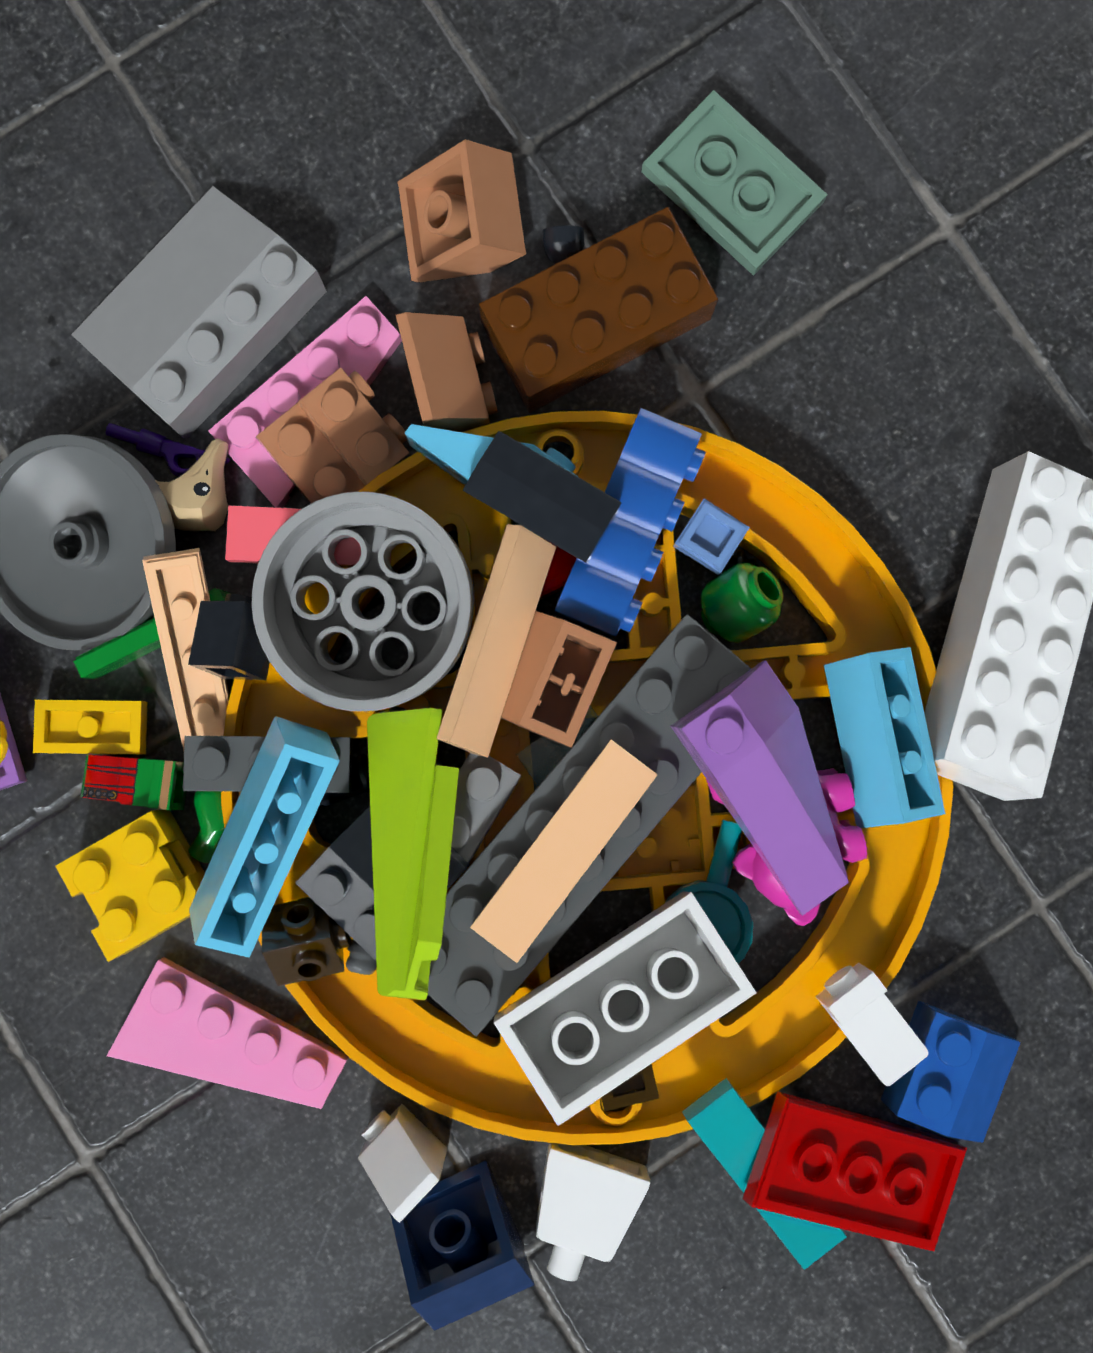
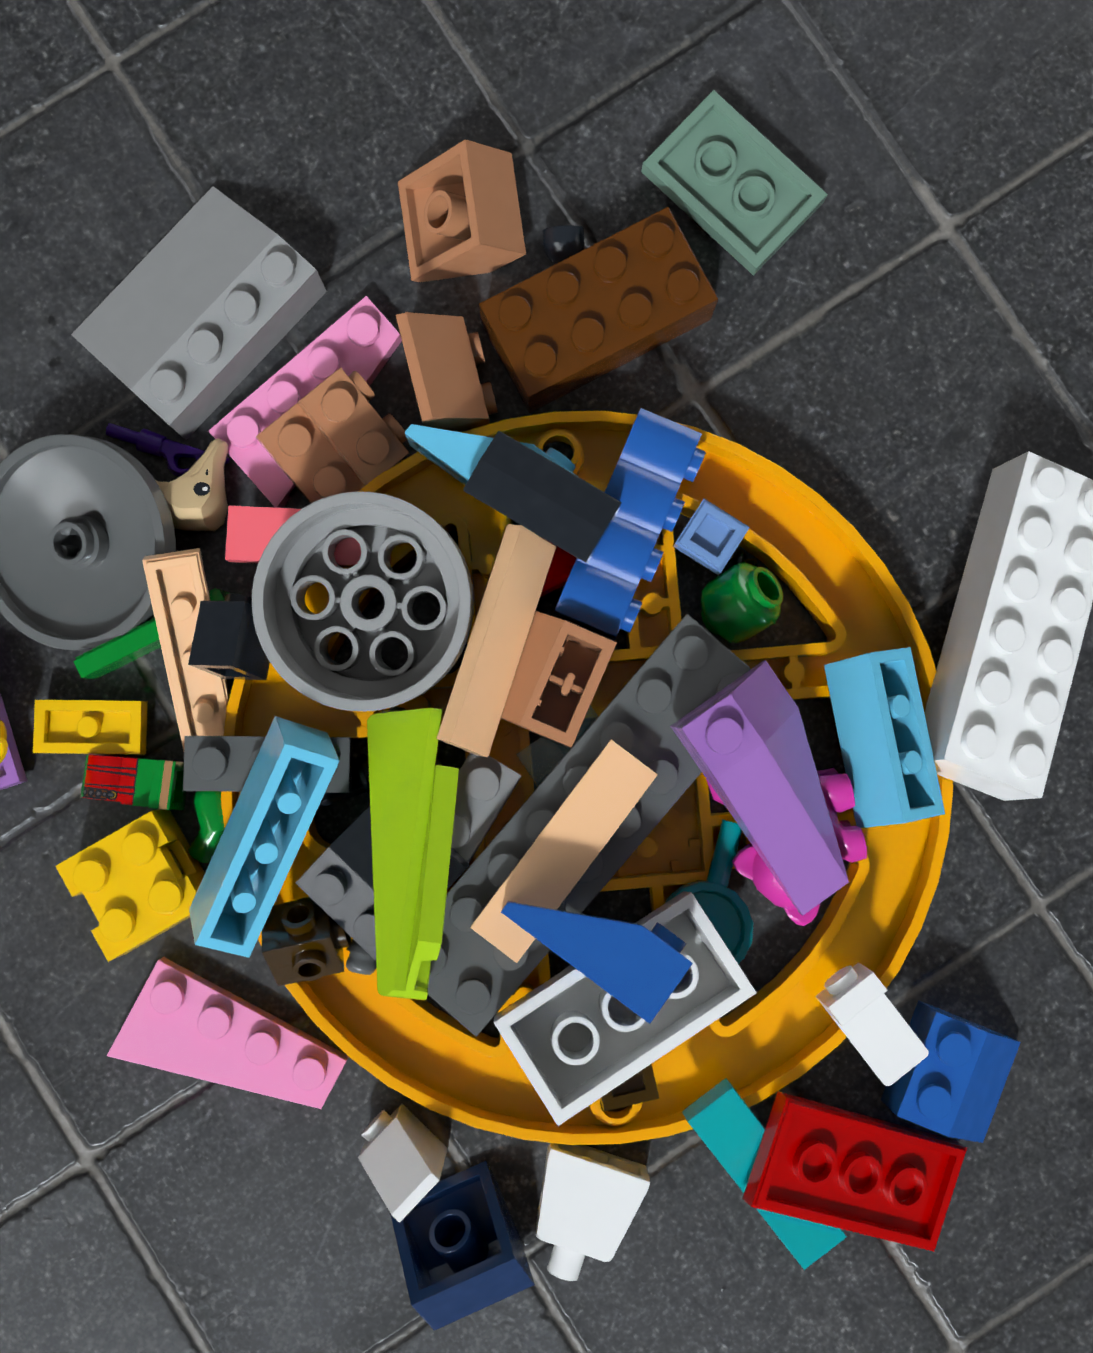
(617, 955): none -> blue slope

